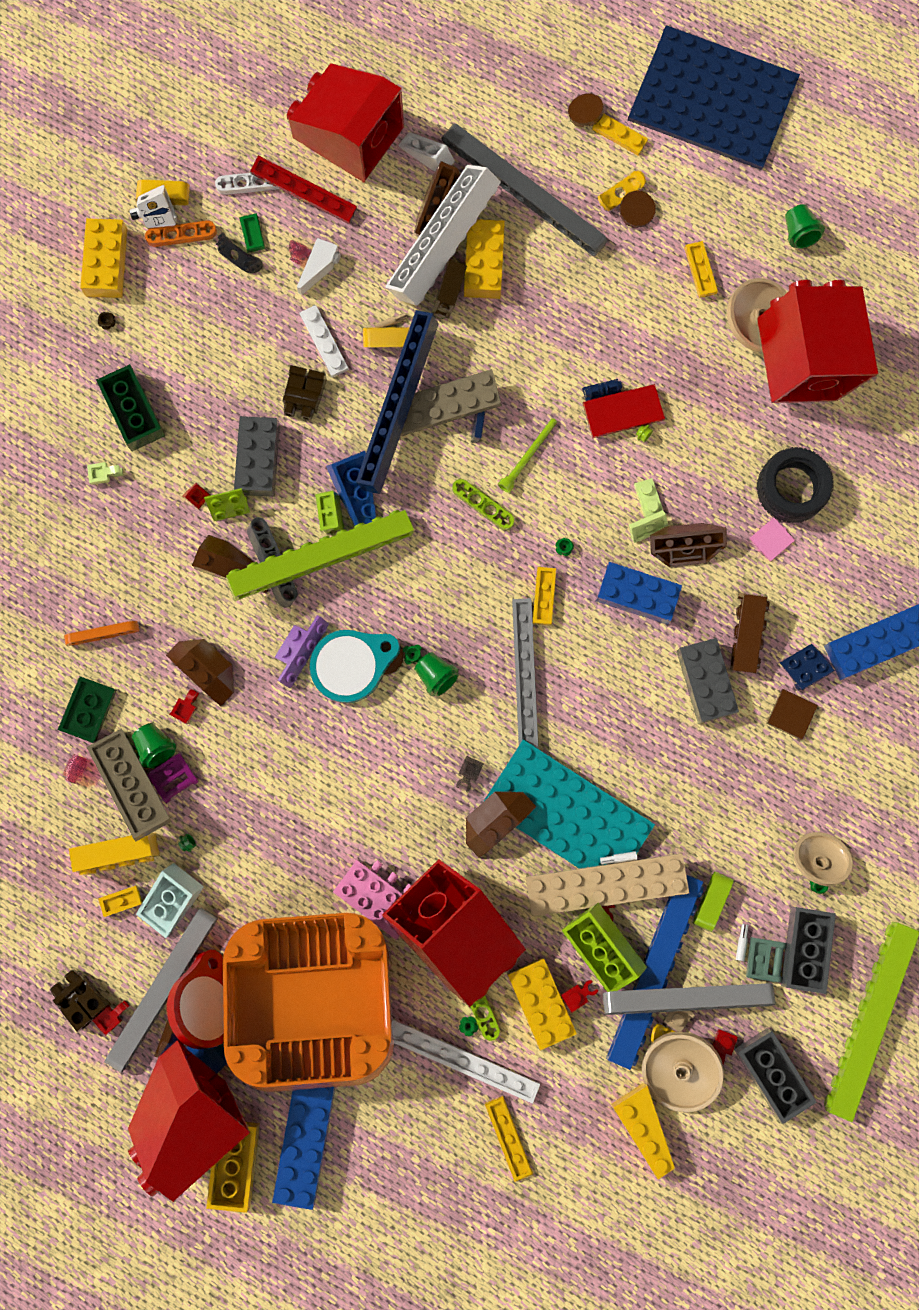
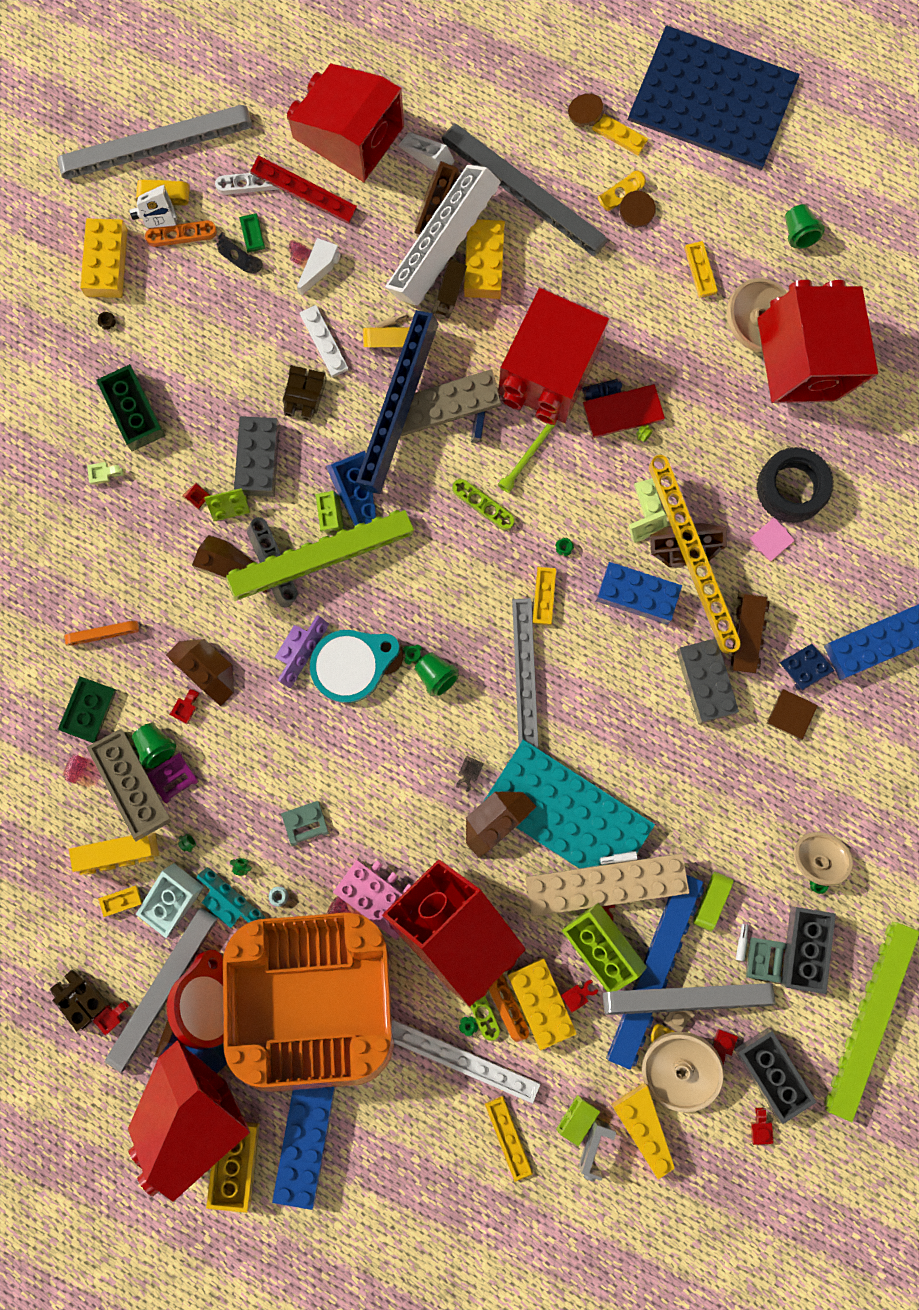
(154, 142): none -> light grey beam
(225, 901): none -> teal bracket
(240, 866): none -> green plate
(273, 900): none -> light aqua plate
(302, 817): none -> sand green plate
(338, 906): none -> clear pink brick
(519, 1029): none -> orange beam
(551, 357): none -> red brick
(577, 1120): none -> lime hinge
(597, 1130): none -> light grey panel
(694, 544): none -> yellow beam
(761, 1130): none -> red plate

